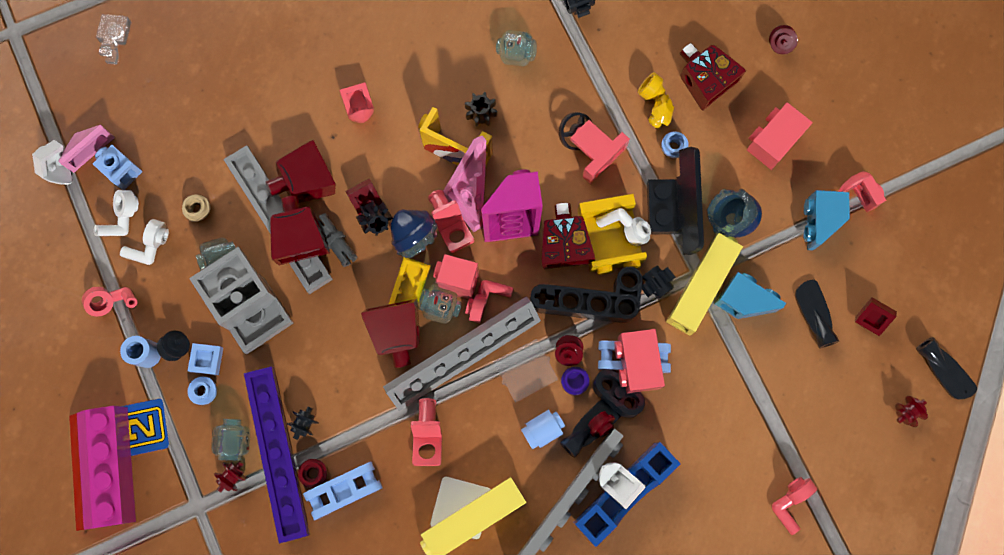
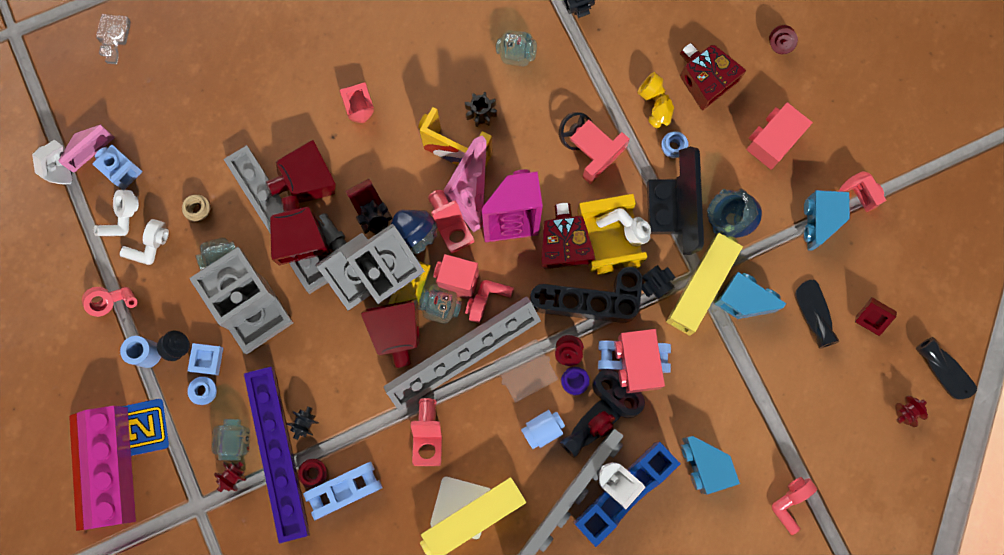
(370, 267): none -> light grey bracket
(711, 467): none -> dark azure slope

